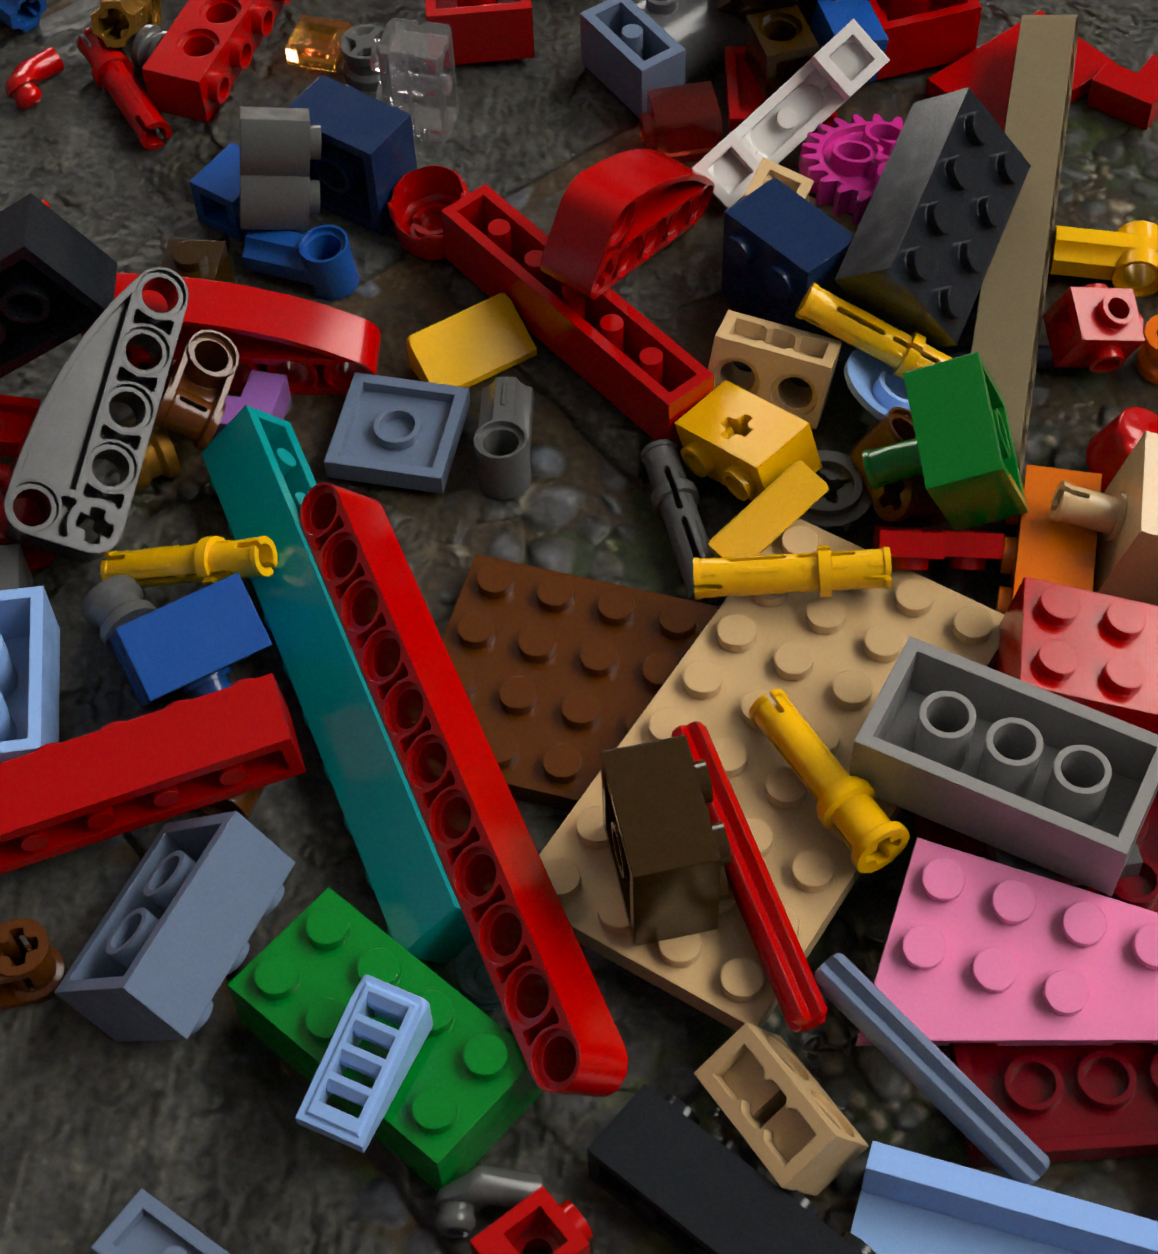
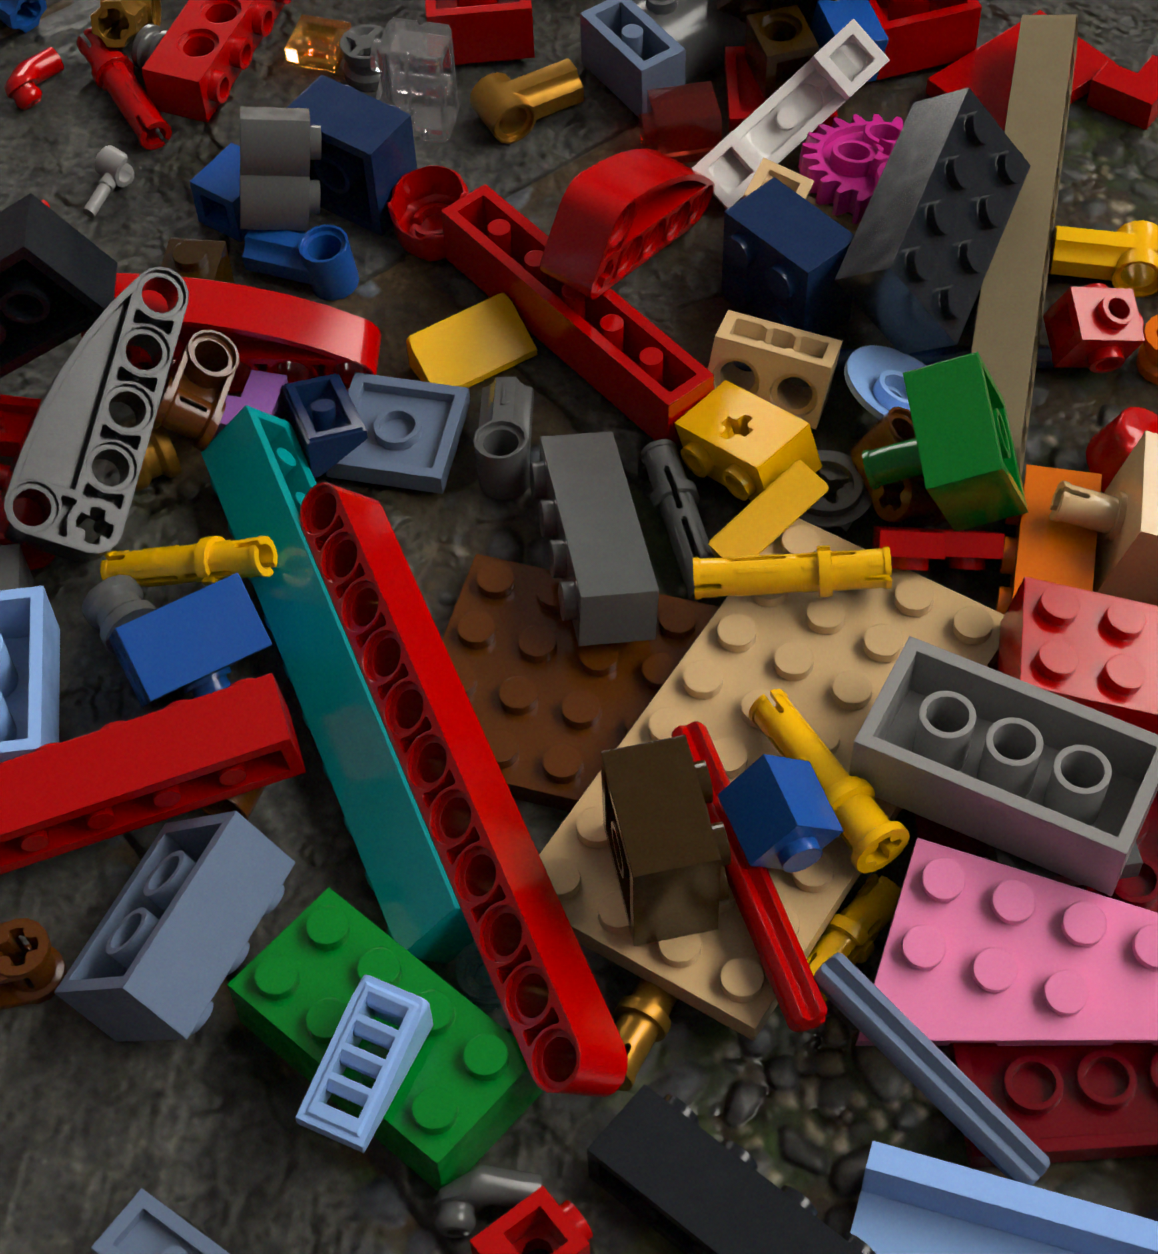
(113, 166): none -> light grey hand
(323, 420): none -> dark blue slope
(514, 105): none -> pearl gold piece
(595, 539): none -> dark grey brick
(641, 1022): none -> pearl gold pin
(780, 813): none -> blue brick
(780, 1110): tan brick -> none
(858, 924): none -> yellow pin
(867, 332): yellow pin -> none

